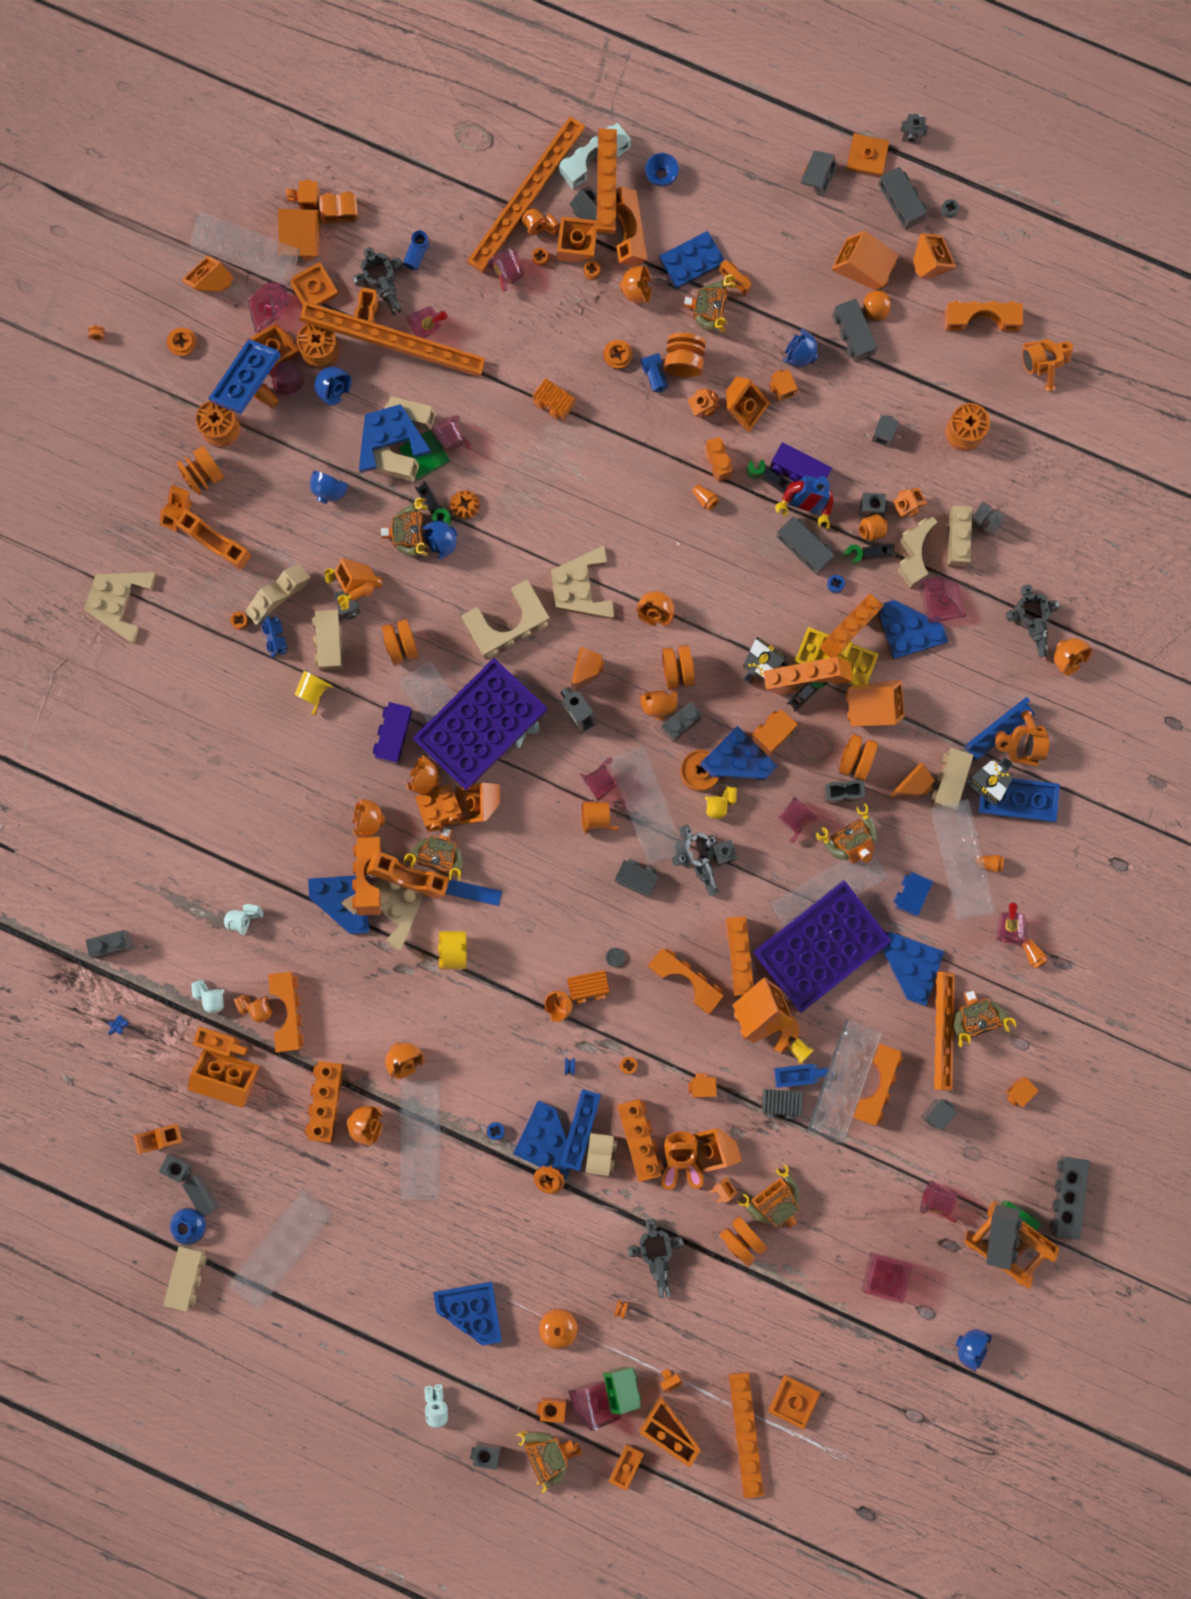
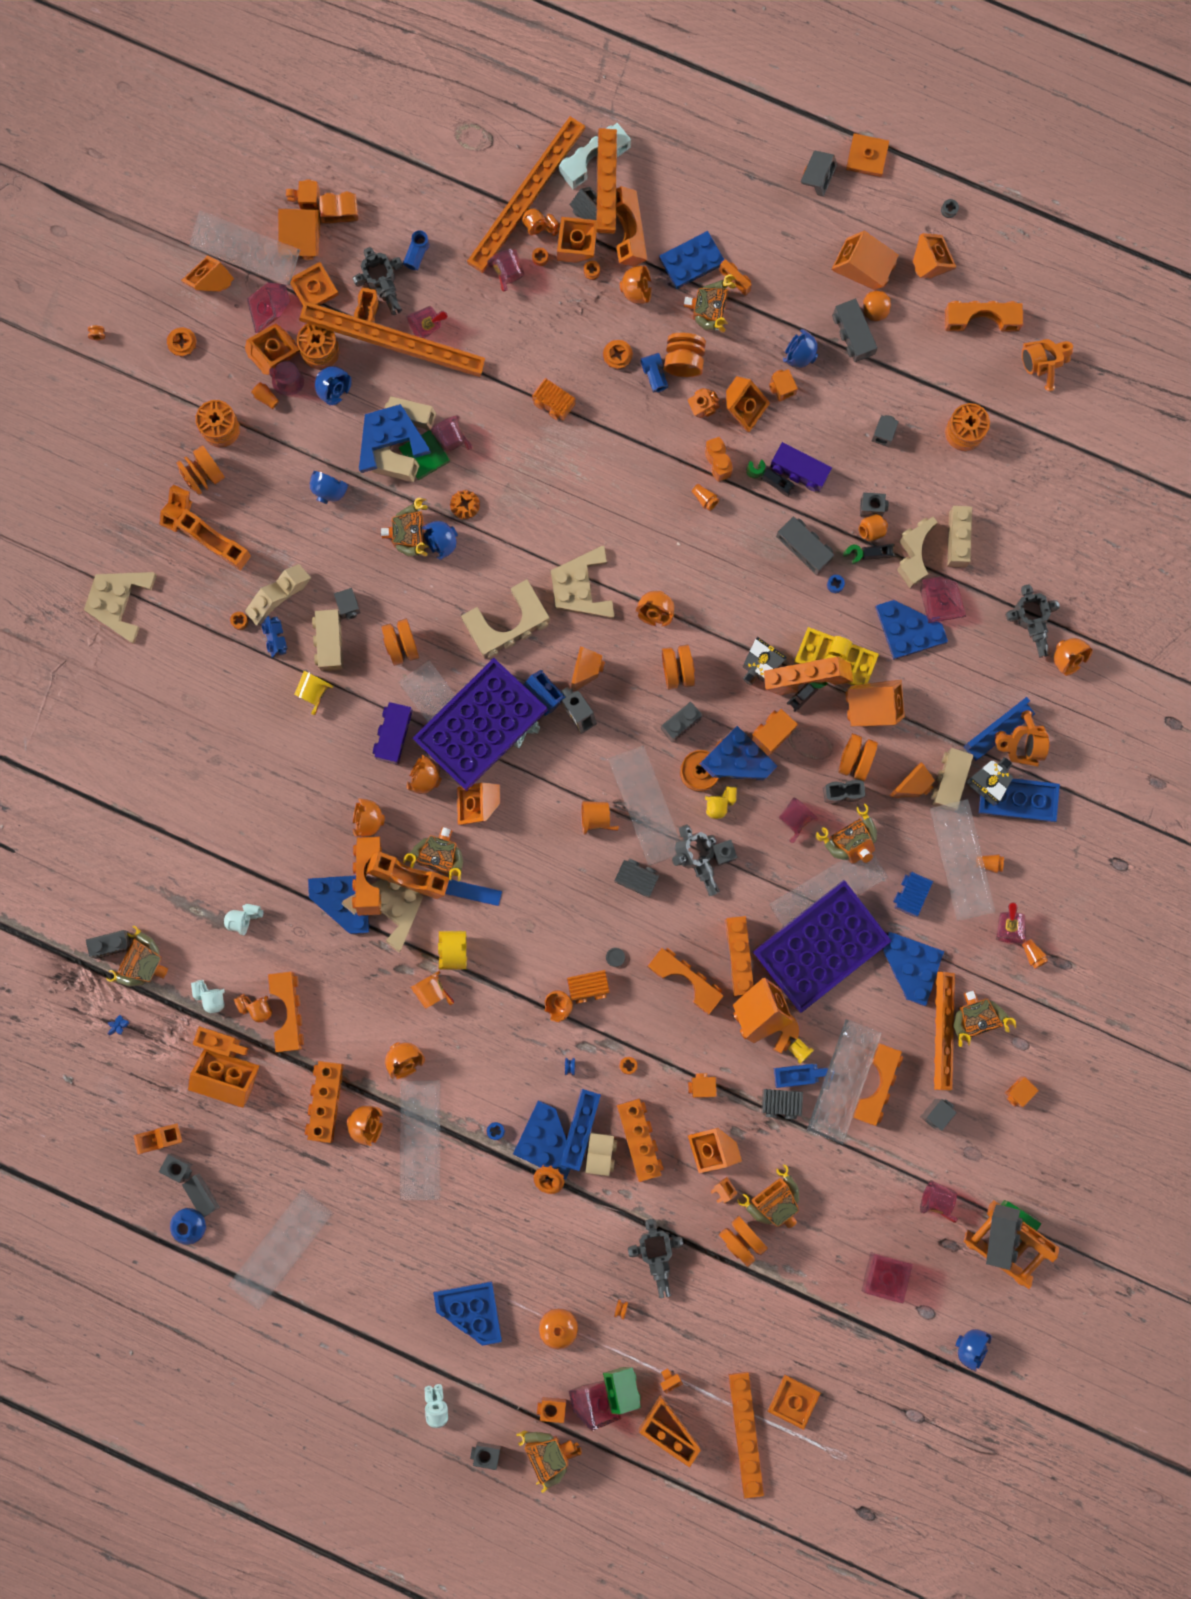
(139, 962): none -> torso
(185, 1278): tan brick -> none
(244, 376): blue plate -> none
(354, 579): orange torso -> none
(431, 991): none -> orange hat
(433, 505): black piece -> none
(439, 808): orange plate -> none
(544, 691): none -> blue brick
(600, 780): clear pink hat -> none
(626, 1467): orange plate -> none
(658, 703): orange cylinder -> none
(664, 162): blue piece -> none
(681, 1154): orange piece -> none
(809, 495): torso -> none
(851, 626): orange arch -> none
(902, 198): dark grey brick -> none
(909, 502): orange brick -> none
(914, 128): flat silver brick -> none
(987, 518): flat silver wheel -> none
(1073, 1227): dark grey brick -> none

